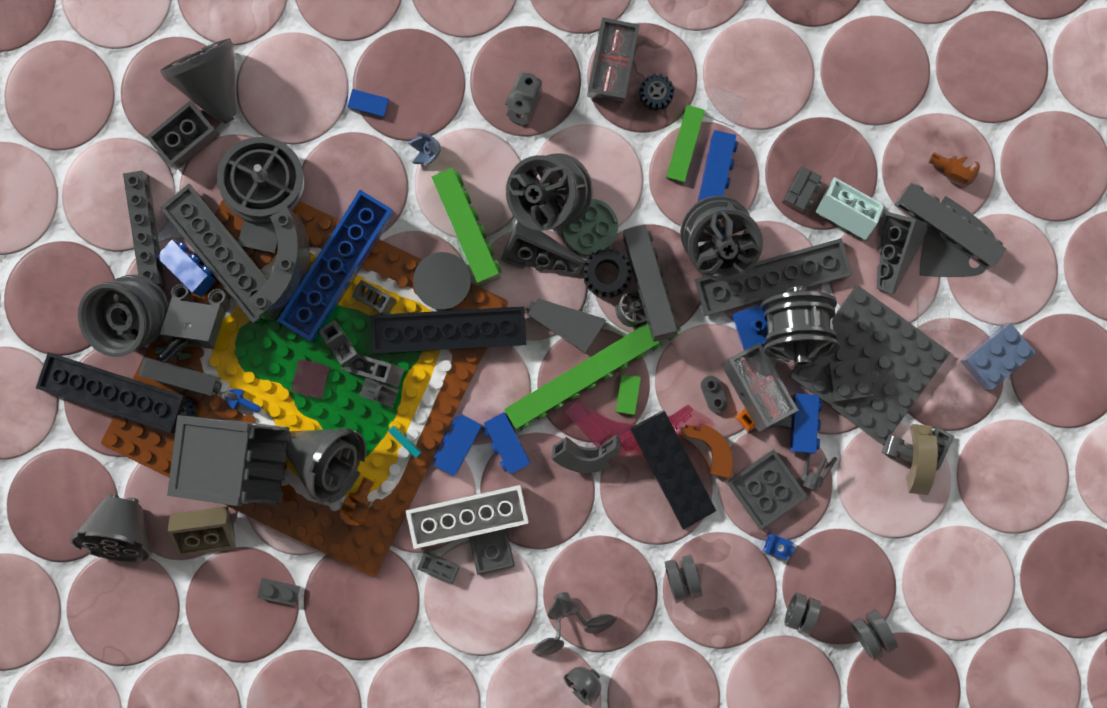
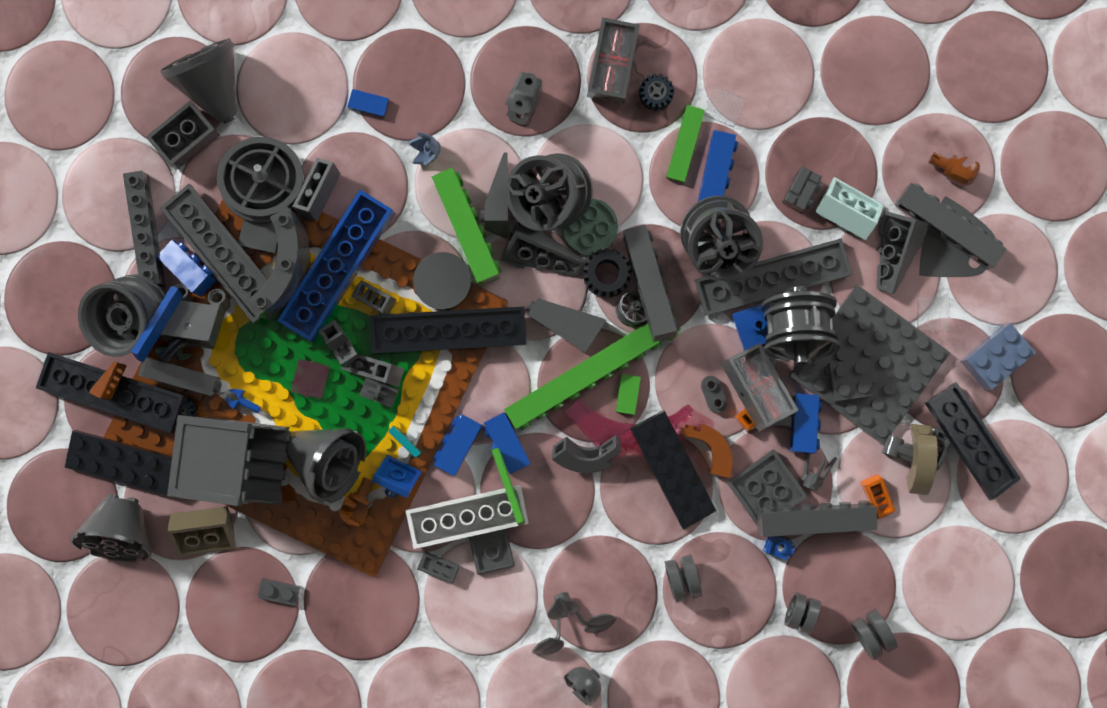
(108, 382): none -> dark orange slope
(119, 462): none -> black plate
(157, 324): none -> blue tile
(316, 189): none -> dark grey brick
(396, 477): none -> blue tile
(496, 204): none -> dark grey wedge
(508, 486): none -> bright green tile
(816, 519): none -> dark grey brick
(874, 480): none -> orange slope
(972, 441): none -> black plate

